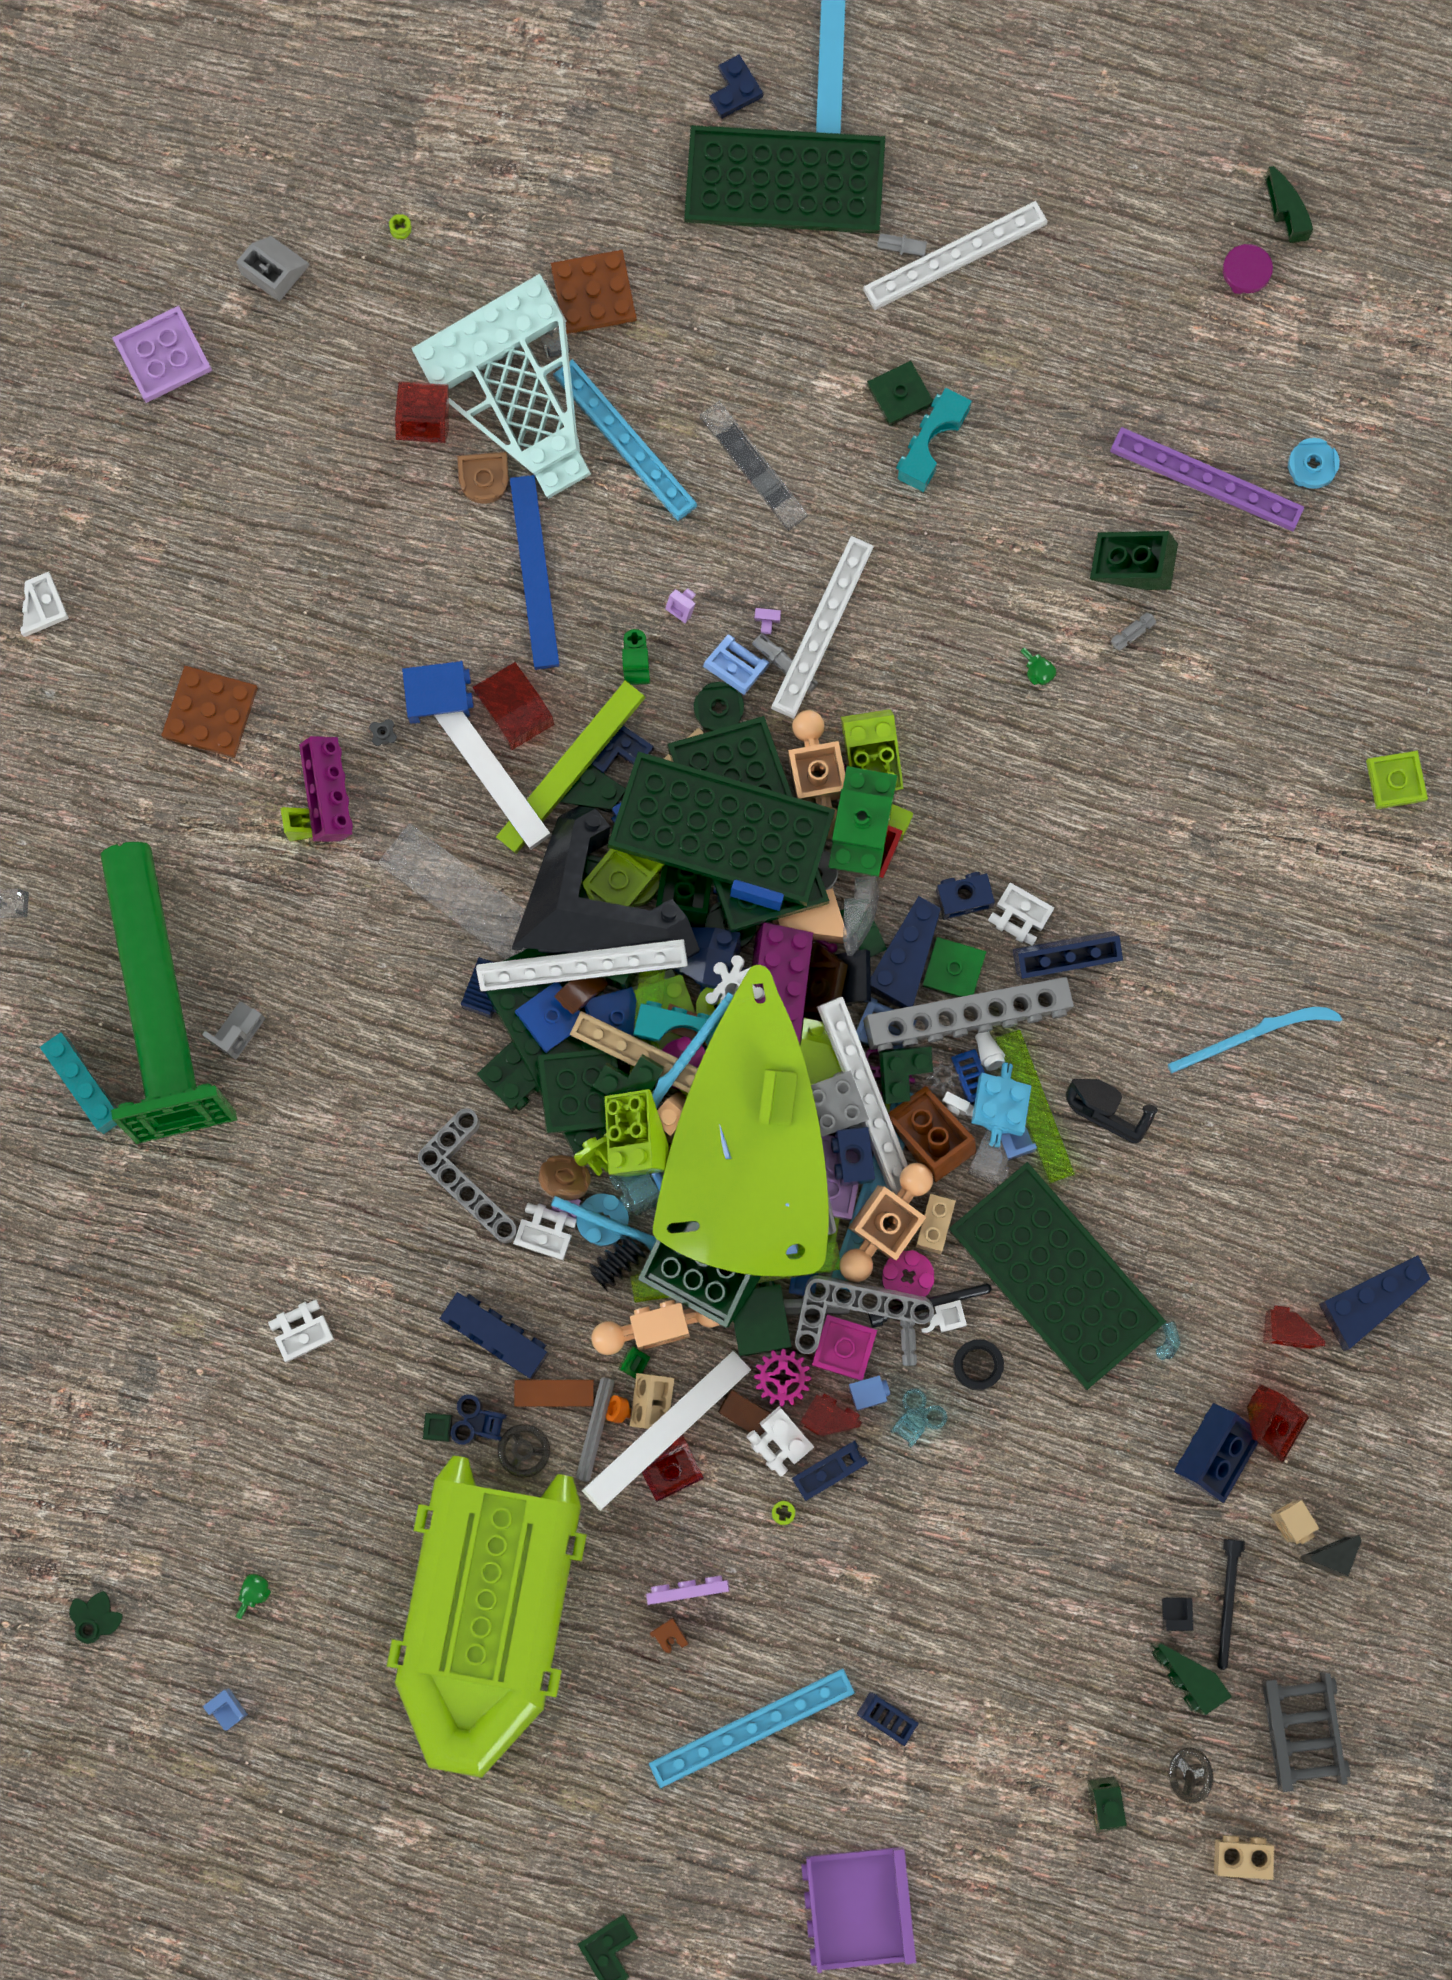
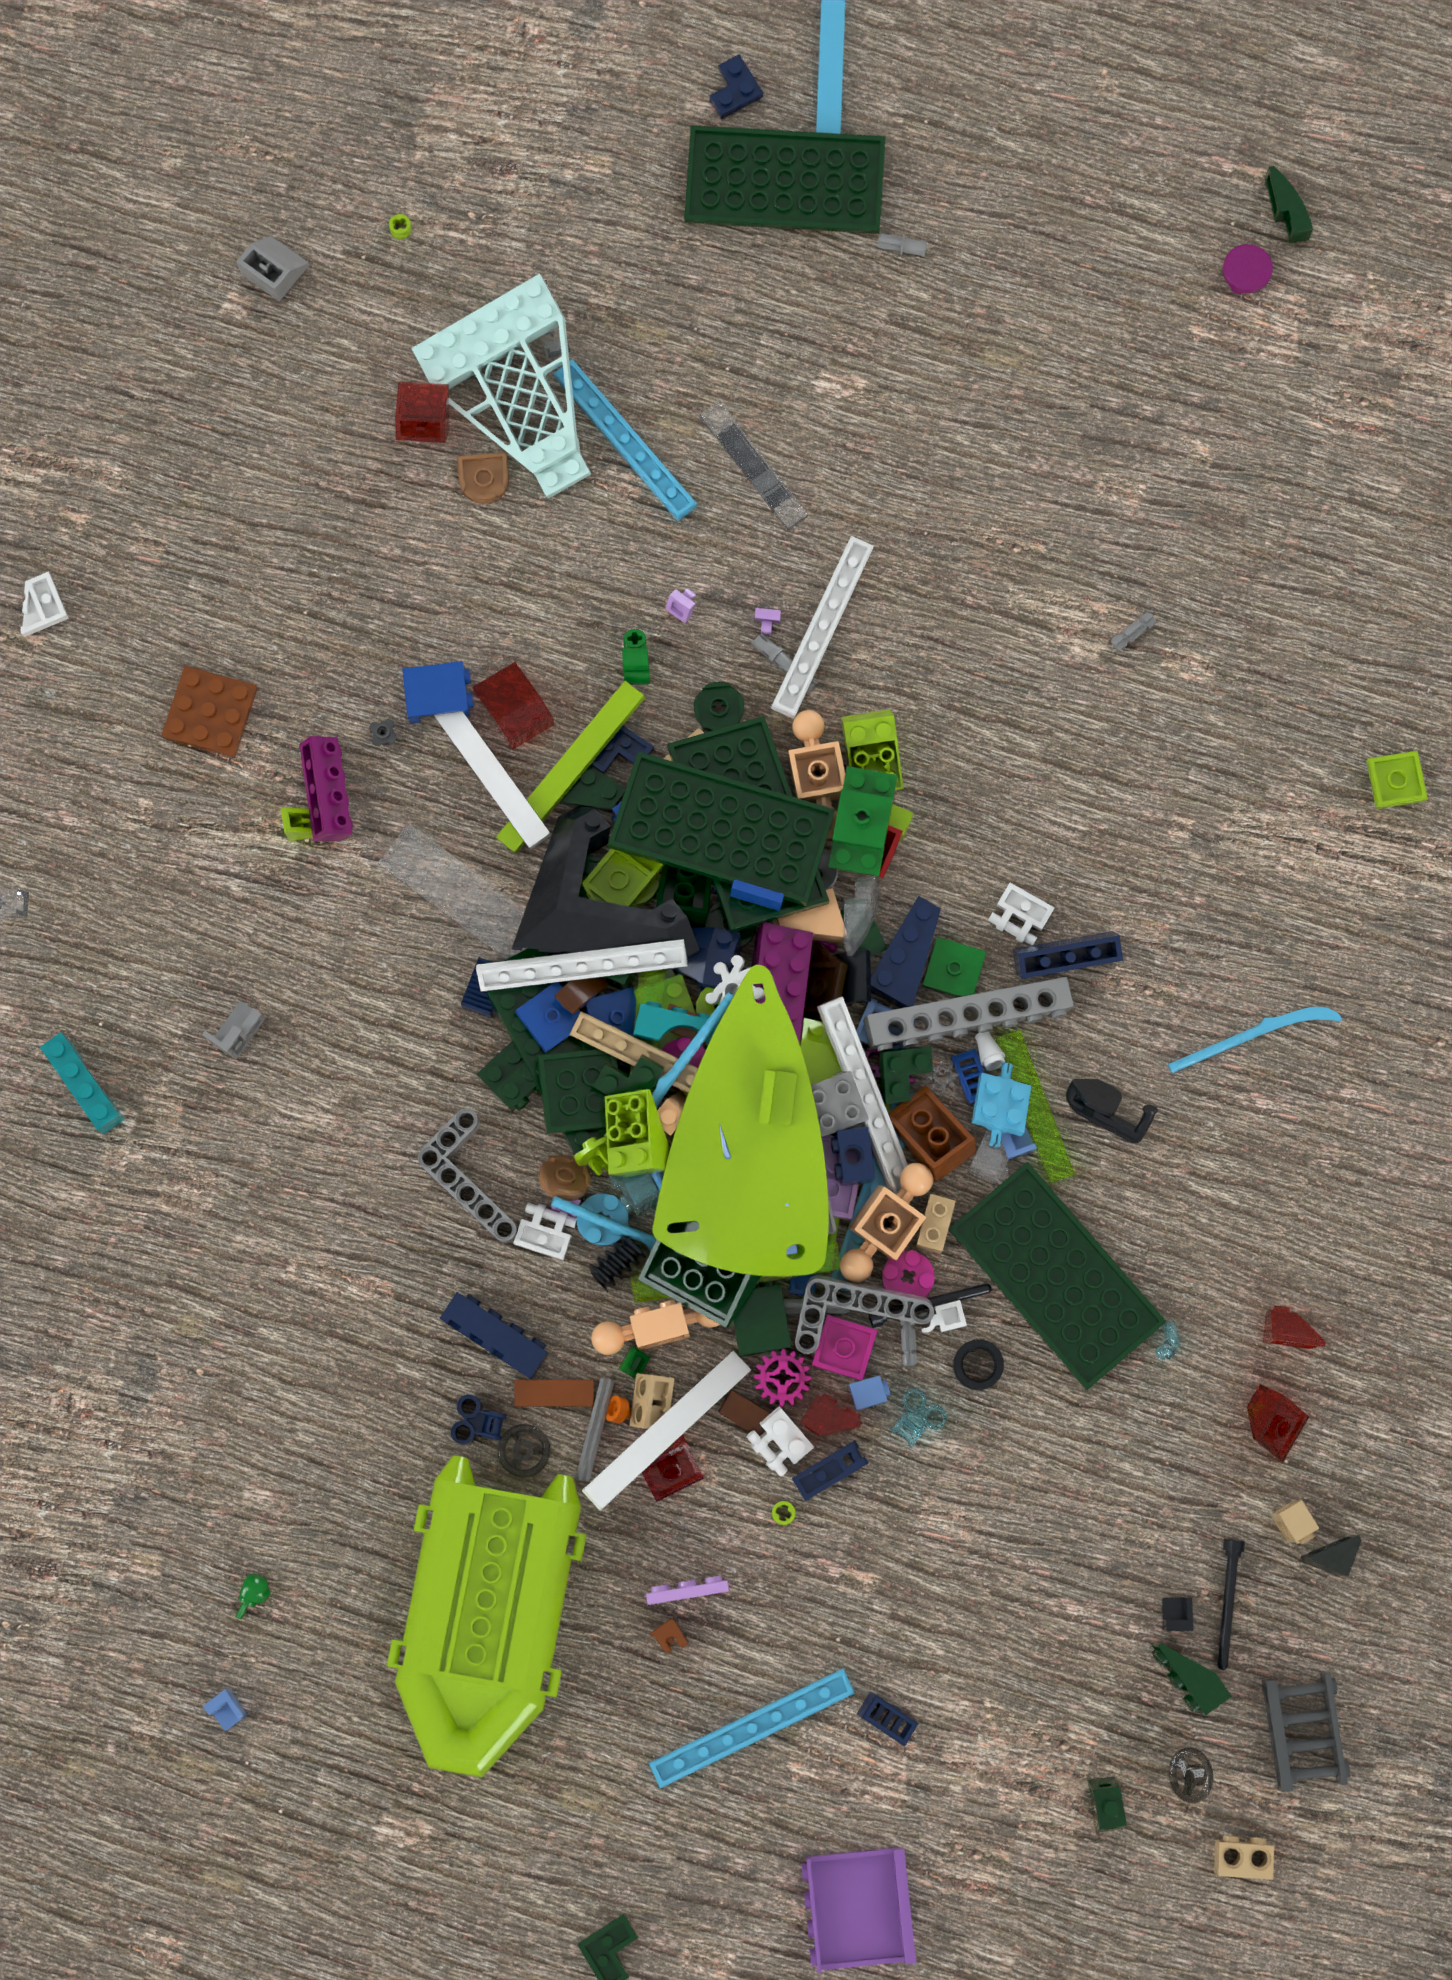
(94, 1613): dark green plate -> none
(162, 354): lavender plate -> none
(169, 1084): green piece -> none
(305, 1337): white plate -> none
(437, 1427): dark green tile -> none
(534, 572): blue tile -> none
(594, 291): dark orange plate -> none
(731, 668): light blue plate -> none
(900, 393): dark green plate -> none
(948, 414): teal arch -> none
(954, 906): dark blue brick -> none
(955, 255): white tile -> none
(957, 1105): white plate -> none
(1039, 668): green piece -> none
(1135, 559): dark green slope -> none
(1207, 479): medium lavender plate -> none
(1217, 1453): dark blue slope -> none
(1303, 473): medium azure plate -> none
(1370, 1302): dark blue wedge -> none

